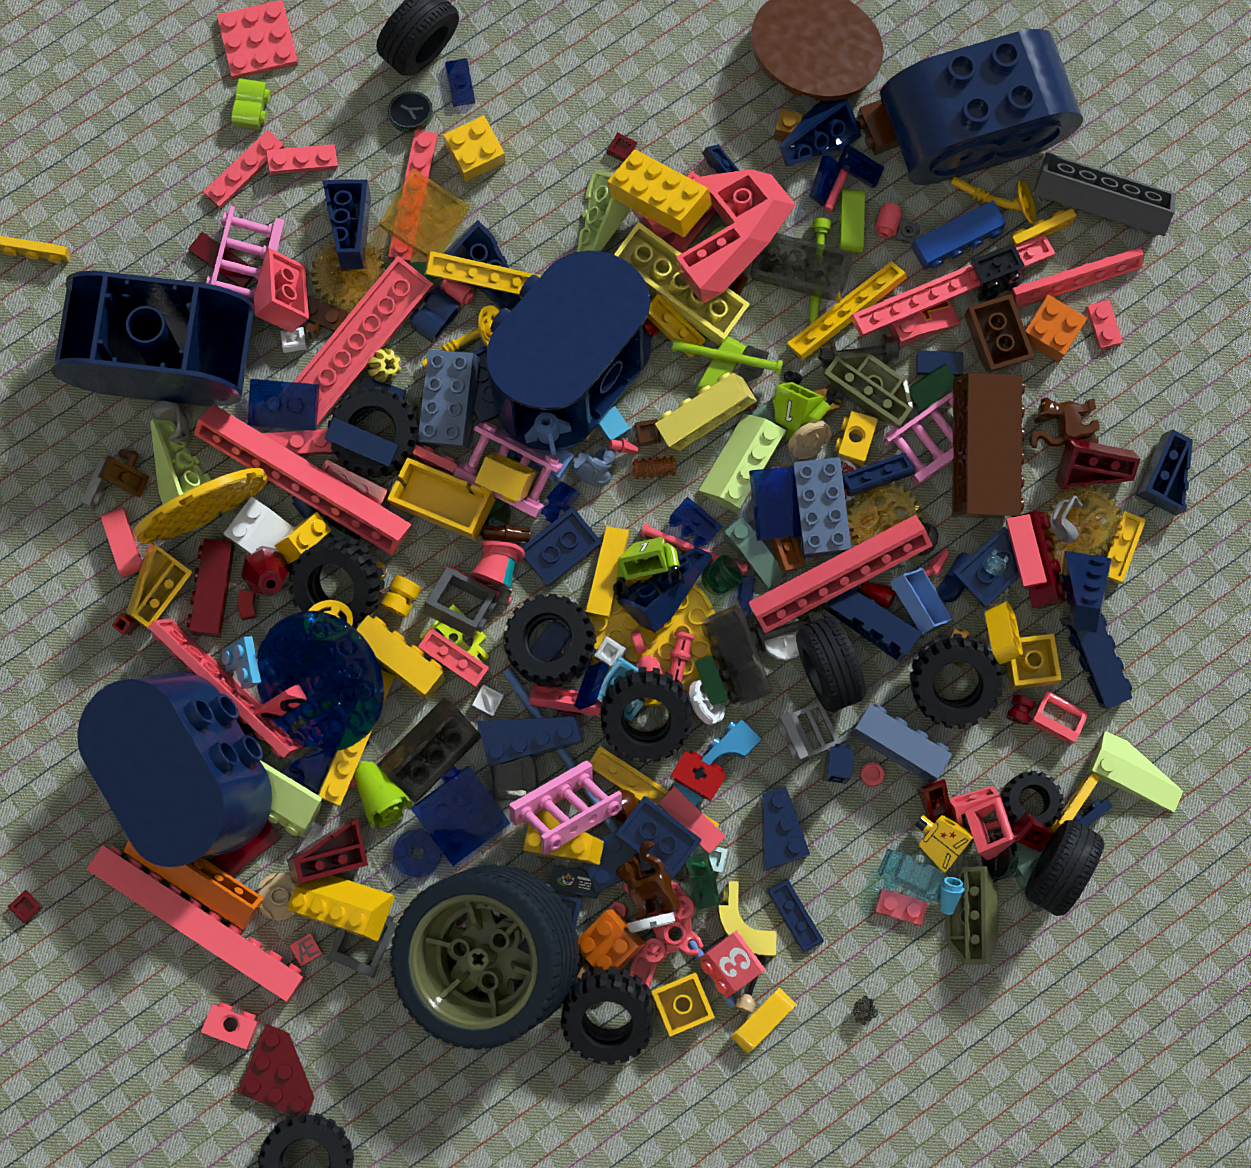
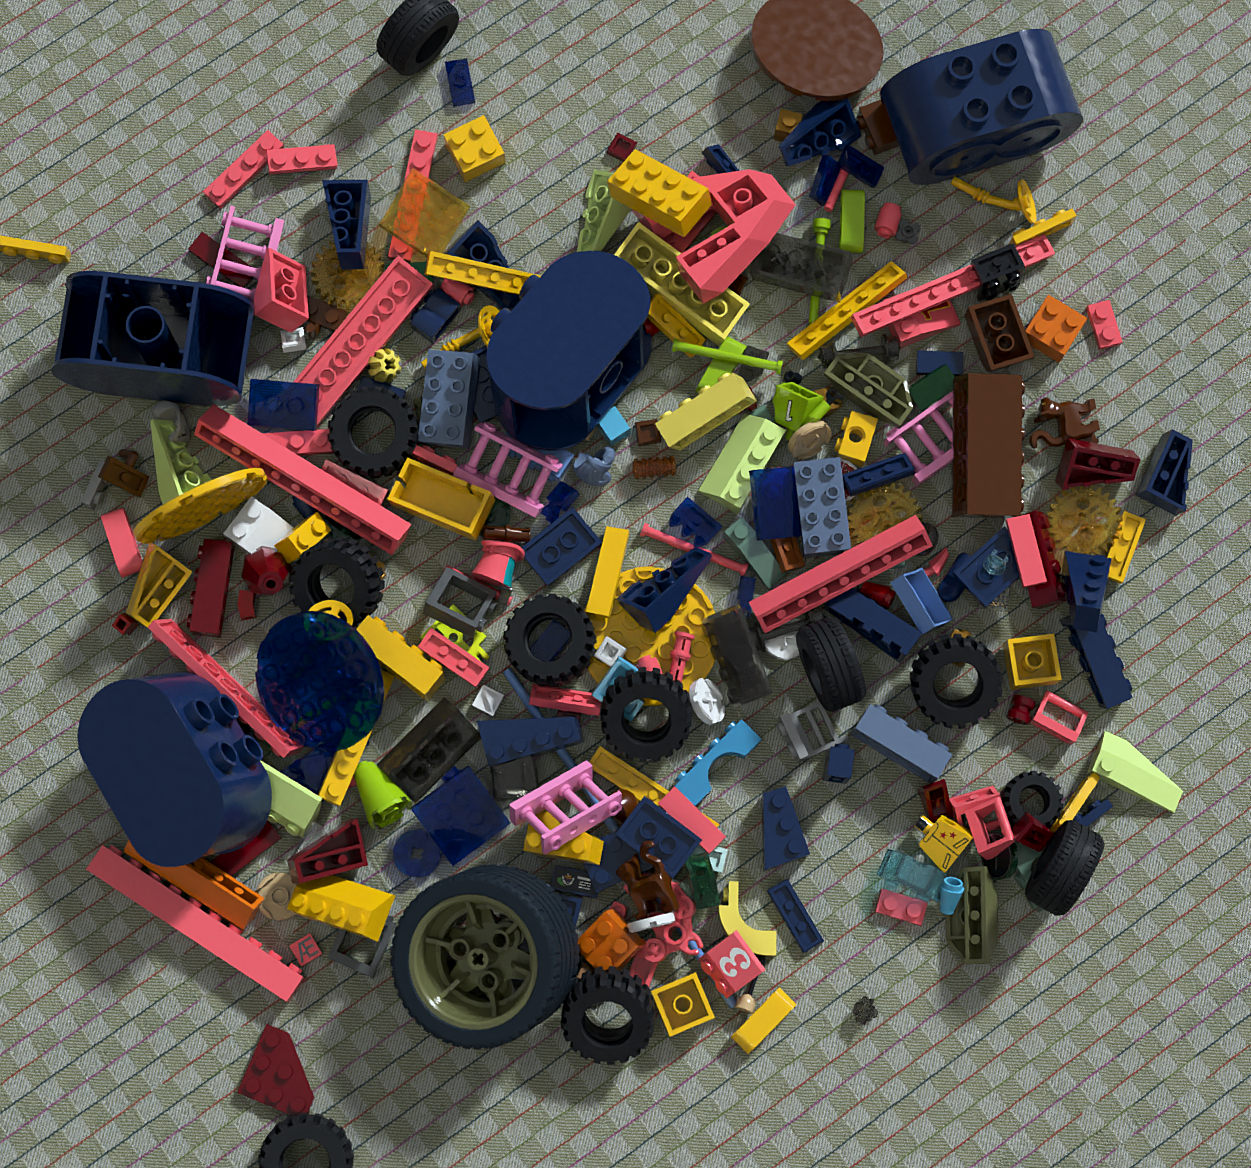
(25, 907): dark red tile -> none
(216, 1025): coral brick -> none
(242, 657): medium azure plate -> none
(250, 104): lime brick -> none
(257, 39): coral plate -> none
(282, 703): coral slope -> none
(361, 442): dark blue tile -> none
(400, 597): yellow wheel -> none
(410, 111): black tile -> none
(505, 477): yellow brick -> none
(547, 430): medium blue brick -> none
(591, 685): clear blue tile -> none
(623, 446): coral bar -> none
(638, 642): coral tile -> none
(647, 559): lime torso -> none
(684, 775): red brick -> none
(711, 680): dark green slope -> none
(721, 575): clear green helmet -> none
(872, 774): coral tile -> none
(959, 235): blue brick -> none
(1003, 633): yellow beam -> none
(1062, 527): light grey piece -> none
(1078, 277): coral plate -> none
(1105, 194): dark grey brick -> none

